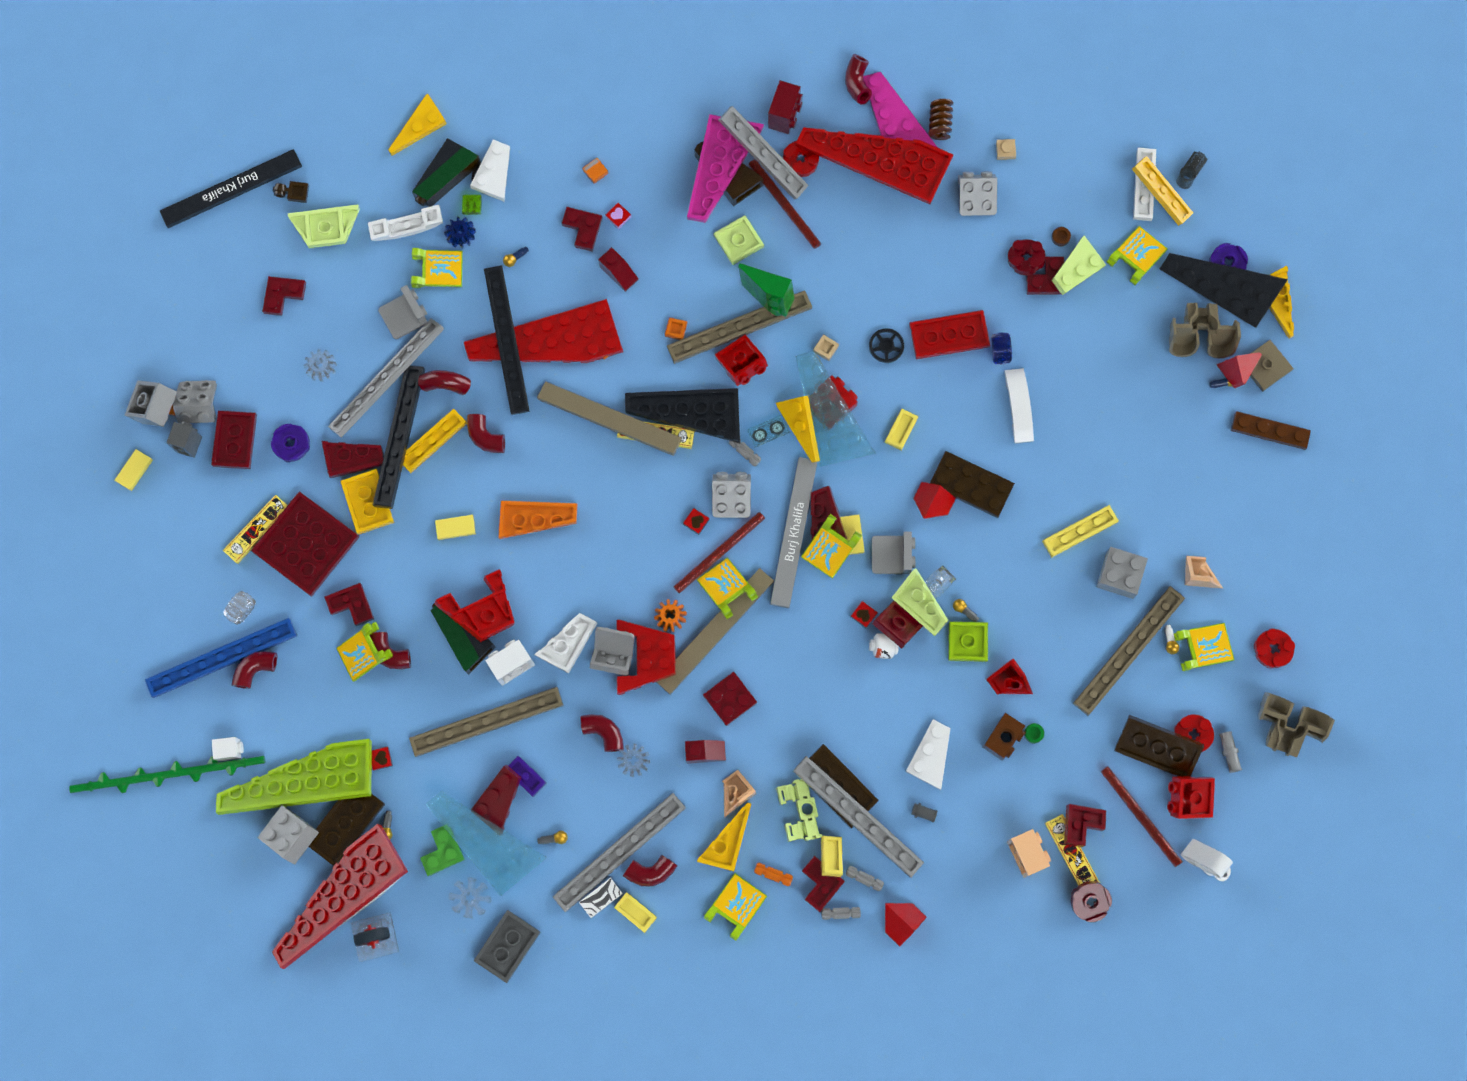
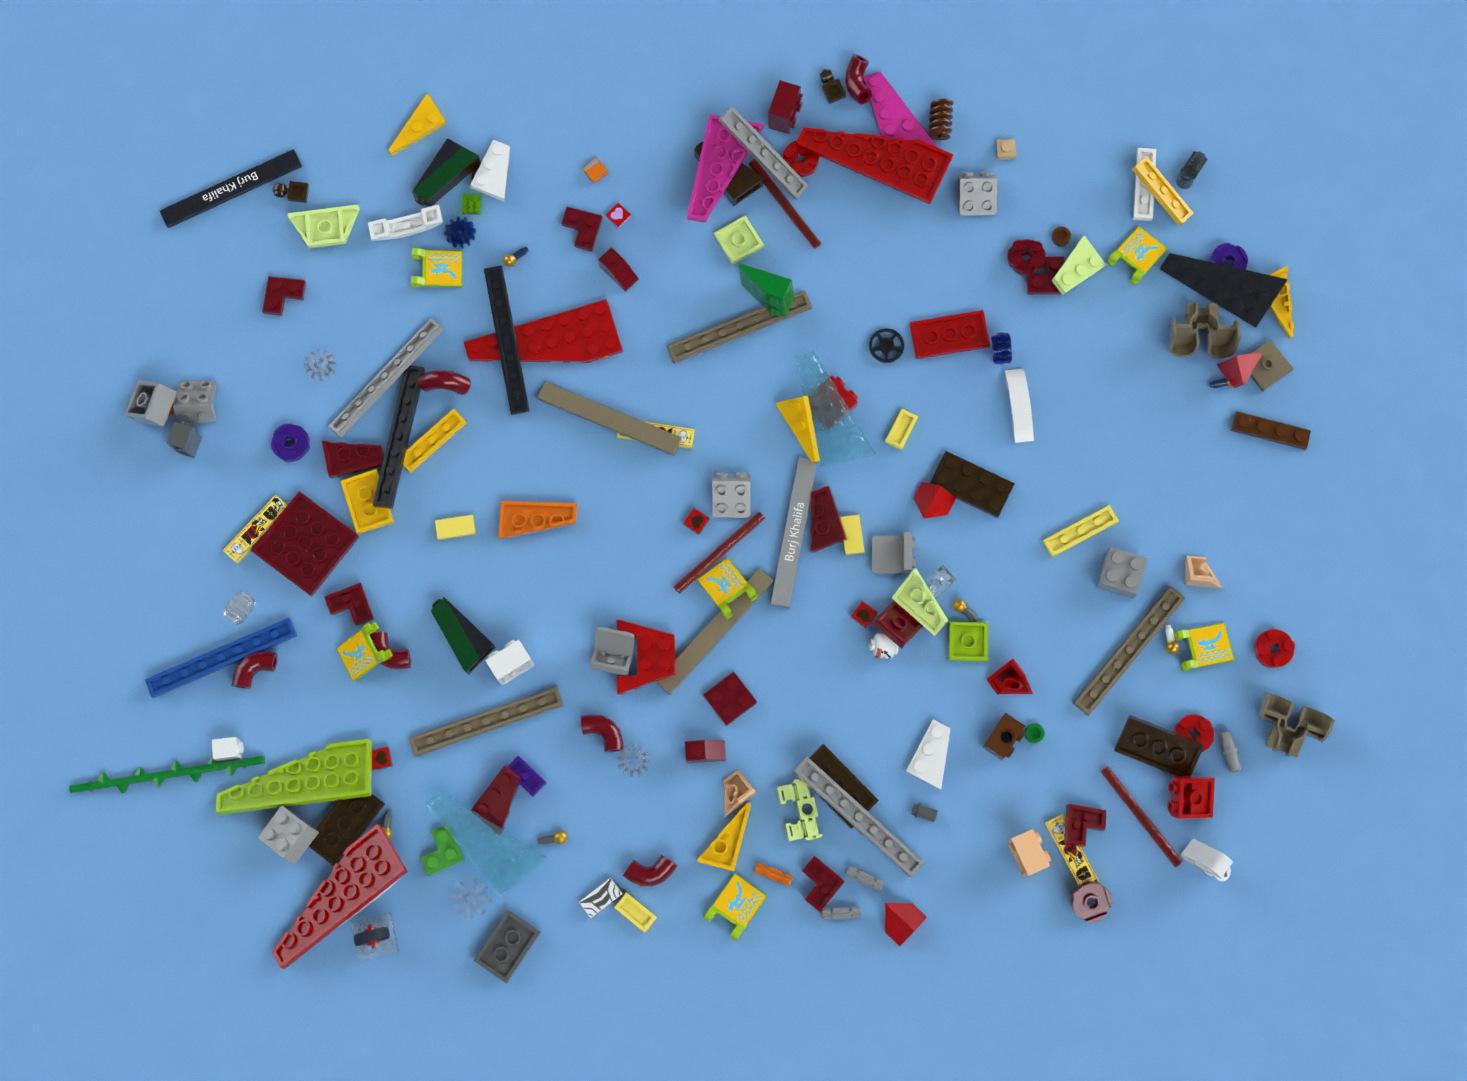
(133, 470): light yellow tile -> none
(234, 439): dark red plate -> none
(403, 314): light grey bracket -> none
(481, 437): dark red cylinder -> none
(484, 616): red wing -> none
(567, 645): white wing -> none
(619, 852): light grey tile -> none
(671, 608): orange gear -> none
(676, 328): orange tile -> none
(702, 411): black wing -> none
(742, 360): red plate -> none
(746, 452): light grey axle -> none
(768, 431): clear light blue tile -> none
(826, 347): tan plate -> none
(829, 549): flag -> none
(831, 856): light yellow tile -> none
(833, 89): none -> dark brown plate

